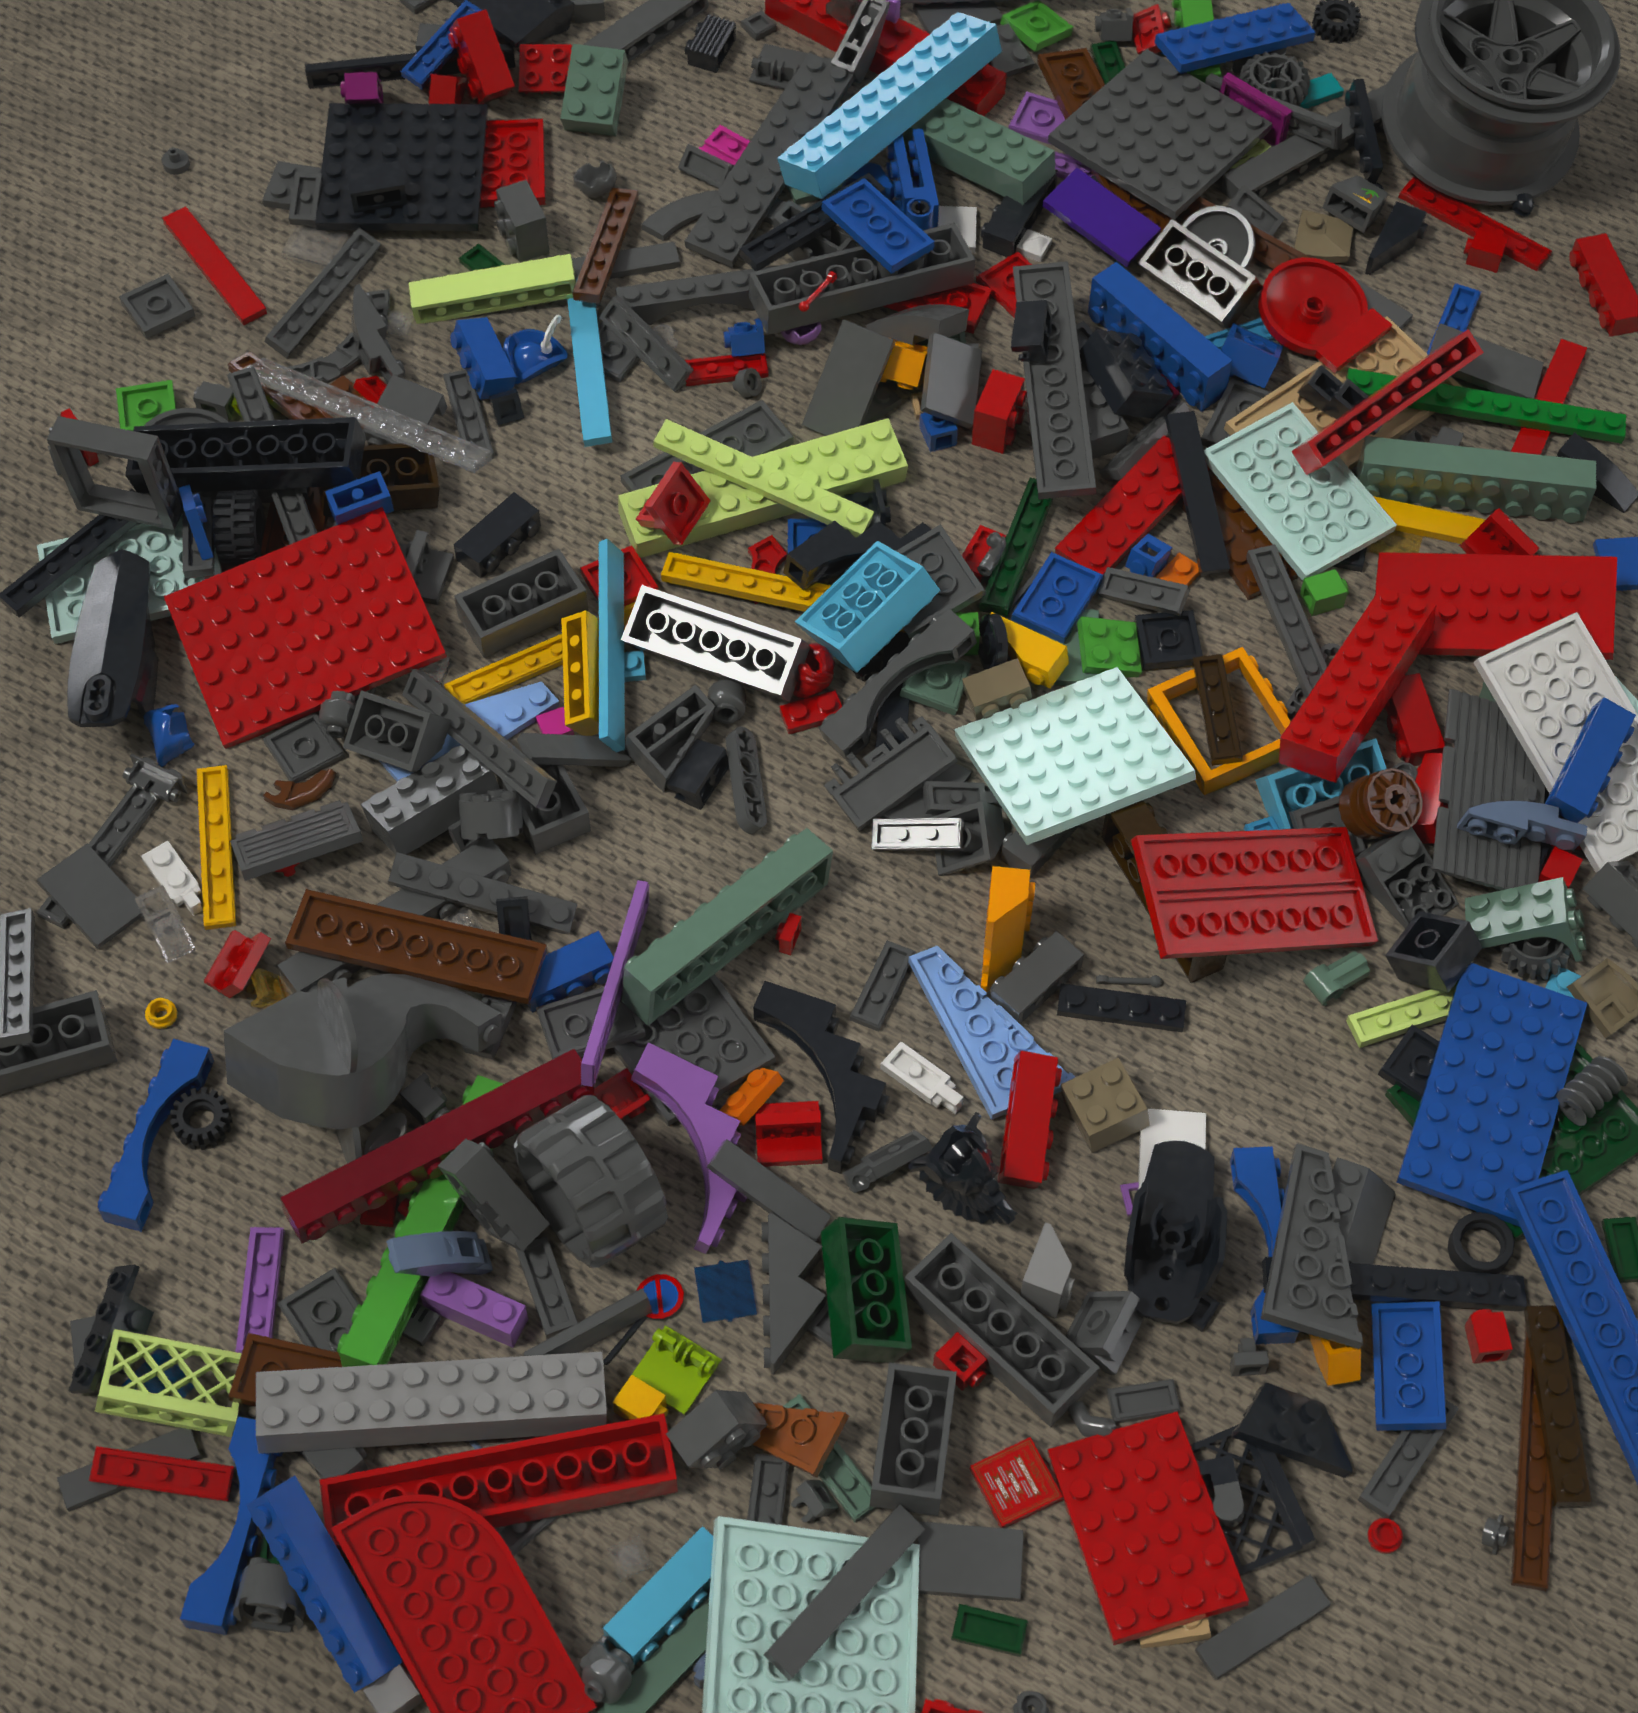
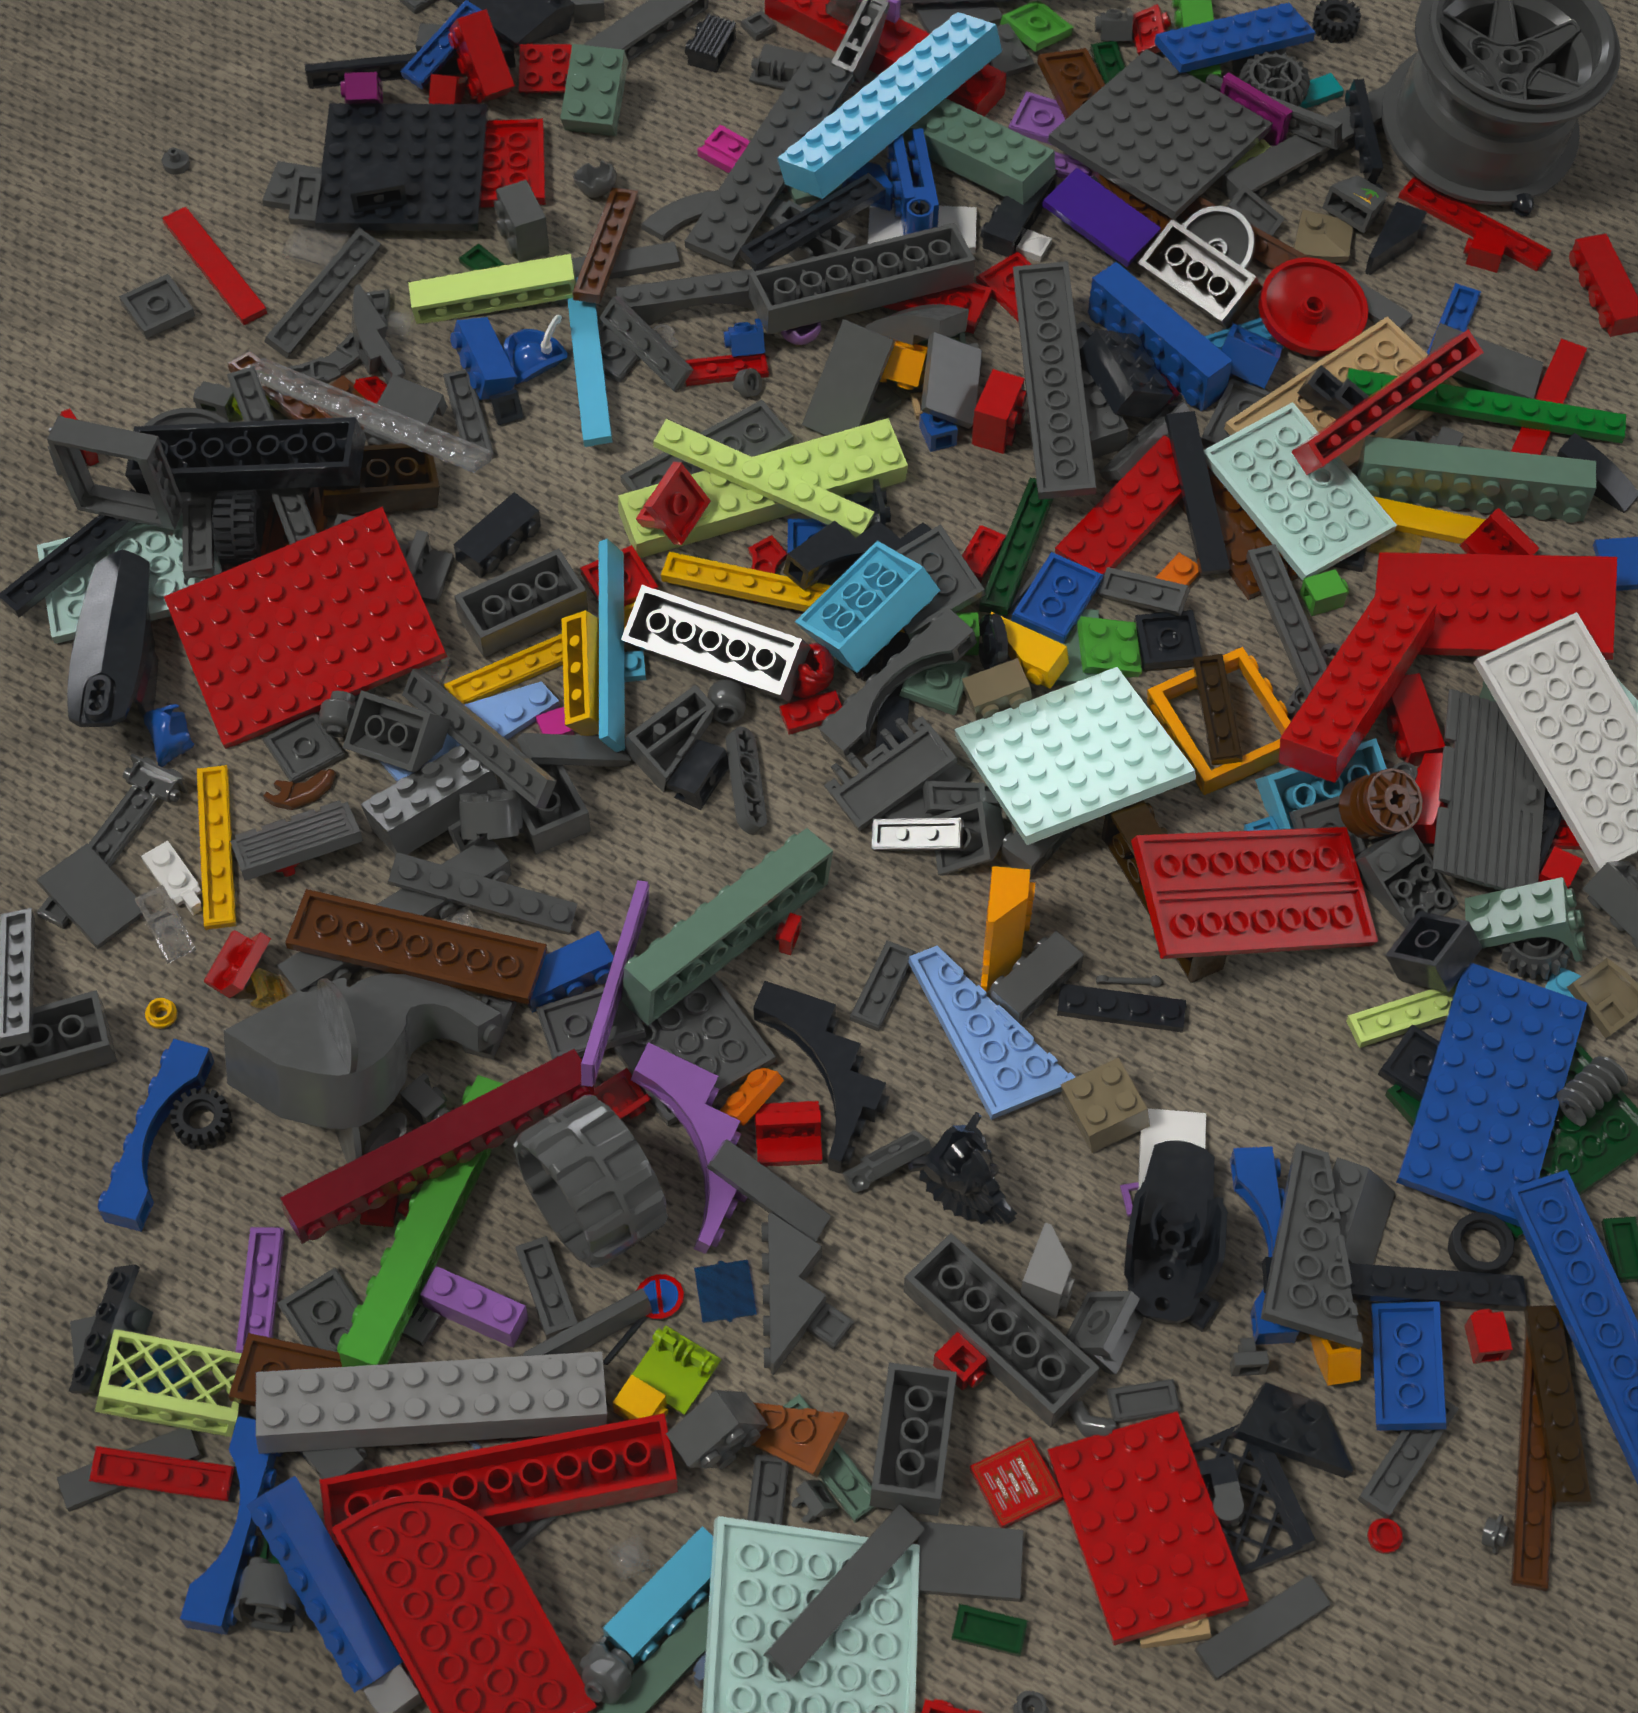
(143, 402): bright green plate -> none
(196, 517): blue wing -> none
(359, 498): blue brick -> none
(438, 1253): sand blue slope -> none
(492, 1195): dark grey wedge -> none
(514, 917): black tile -> none
(704, 166): dark grey tile -> none
(804, 305): red hinge -> none
(865, 1290): dark green brick -> none
(878, 225): blue plate -> none
(922, 1078): white hinge -> none
(992, 557): dark grey arm -> none
(1029, 1120): red brick -> none
(1032, 330): black hinge -> none
(1144, 563): blue brick -> none
(1332, 980): sand green piece -> none
(1353, 340): red tile -> none
(1516, 819): sand blue slope -> none
(1591, 760): blue brick -> none

